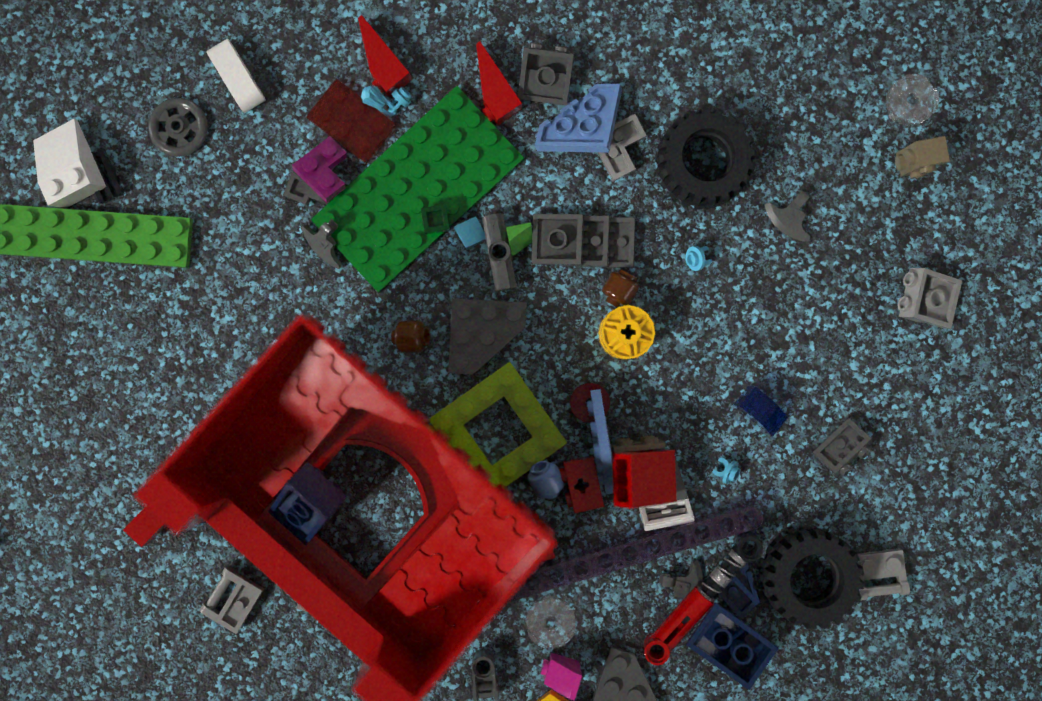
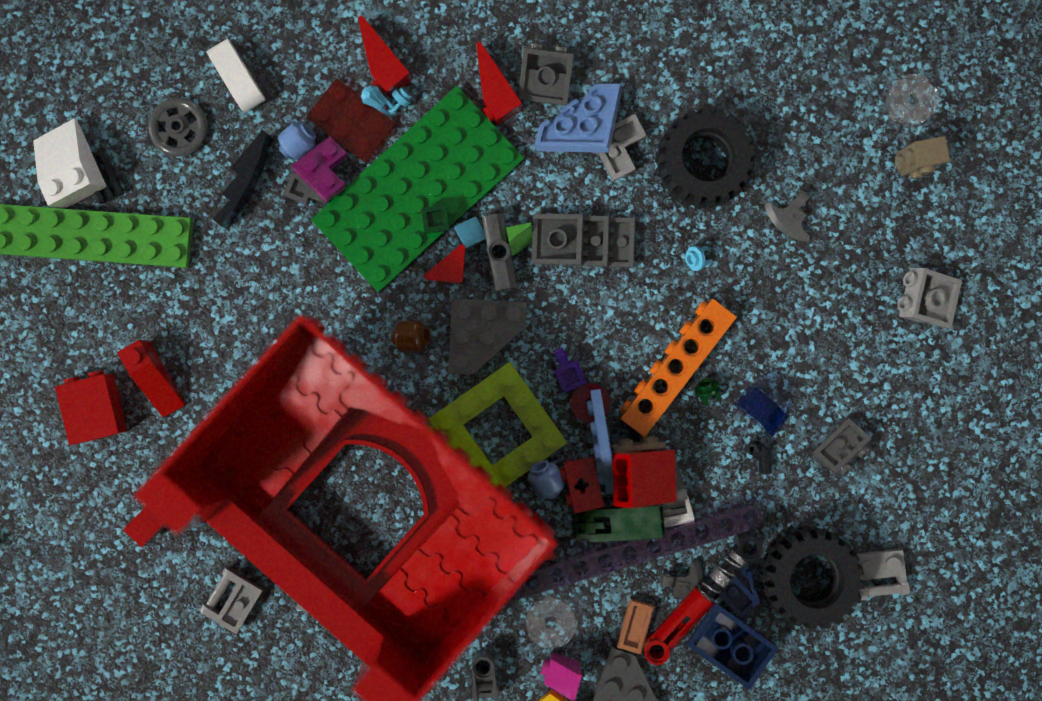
(91, 407): none -> red brick
(151, 376): none -> red slope
(249, 169): none -> black slope
(296, 140): none -> medium blue head
(307, 503): dark blue slope -> none
(322, 242): dark grey piece -> none
(450, 269): none -> red slope
(568, 374): none -> dark purple plate
(616, 343): yellow wheel -> none
(620, 288): reddish brown head -> none
(625, 523): none -> dark green hinge
(635, 625): none -> nougat tile
(707, 388): none -> dark green plate
(720, 321): none -> orange brick
(730, 472): medium azure plate -> none
(762, 454): none -> black arm

